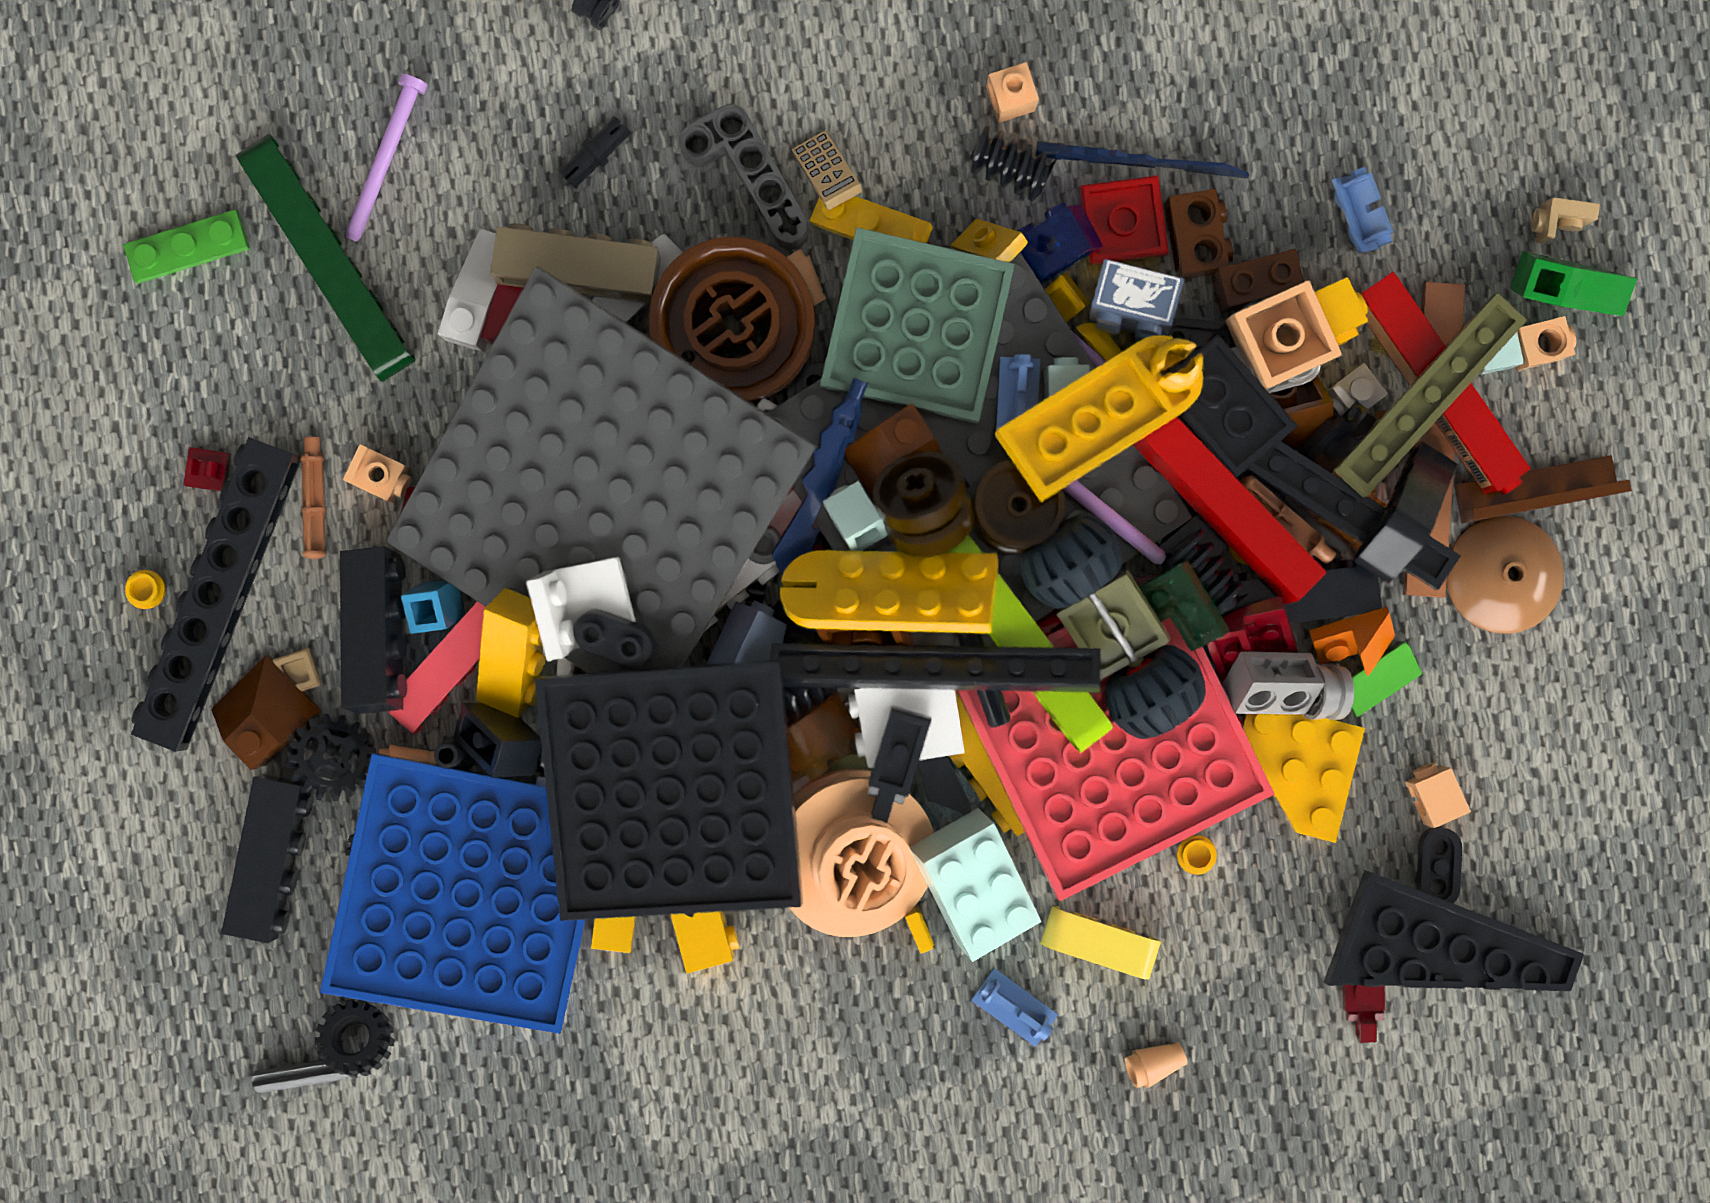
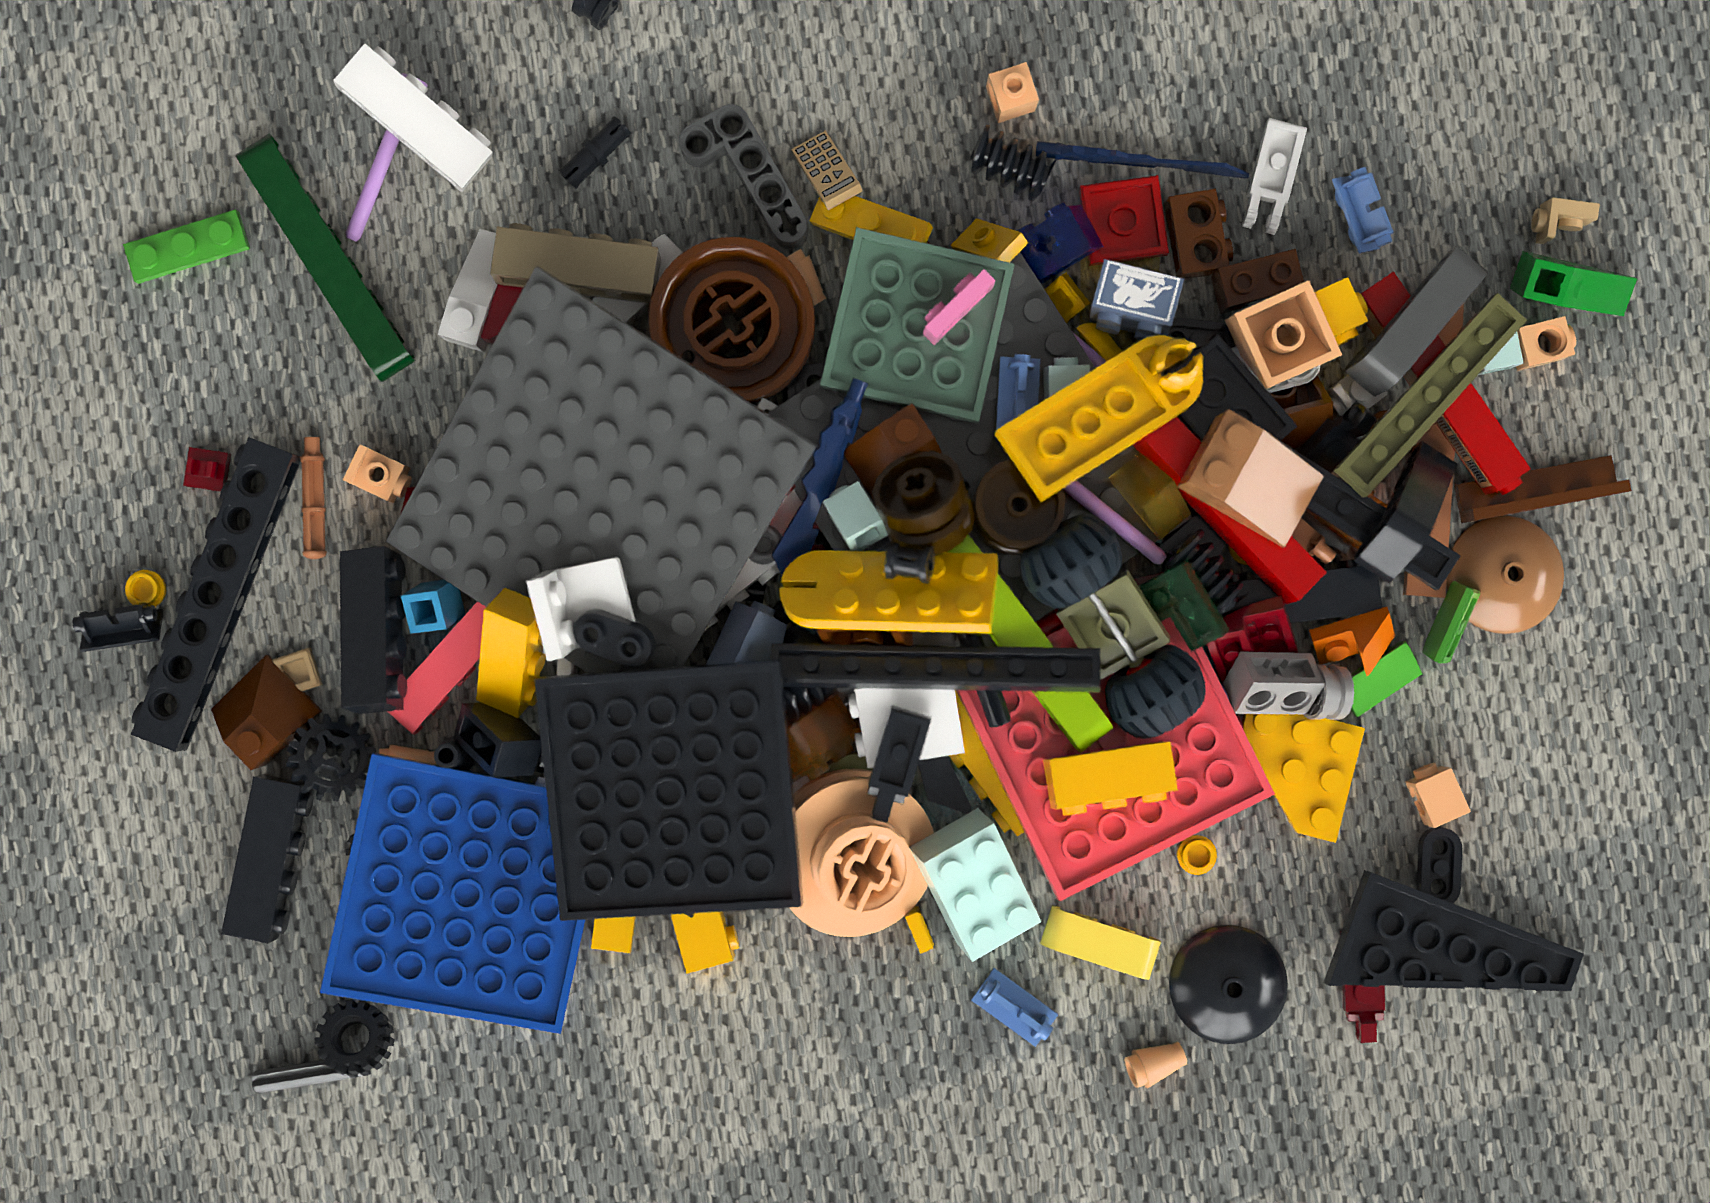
(128, 627): none -> black hinge
(413, 117): none -> white brick
(909, 562): none -> black bush
(945, 317): none -> bright pink plate
(1110, 777): none -> yellow brick
(1151, 495): none -> clear yellow slope
(1209, 965): none -> black dish
(1251, 477): none -> slope
(1274, 171): none -> white hinge
(1416, 323): none -> dark grey beam
(1450, 622): none -> bright green slope

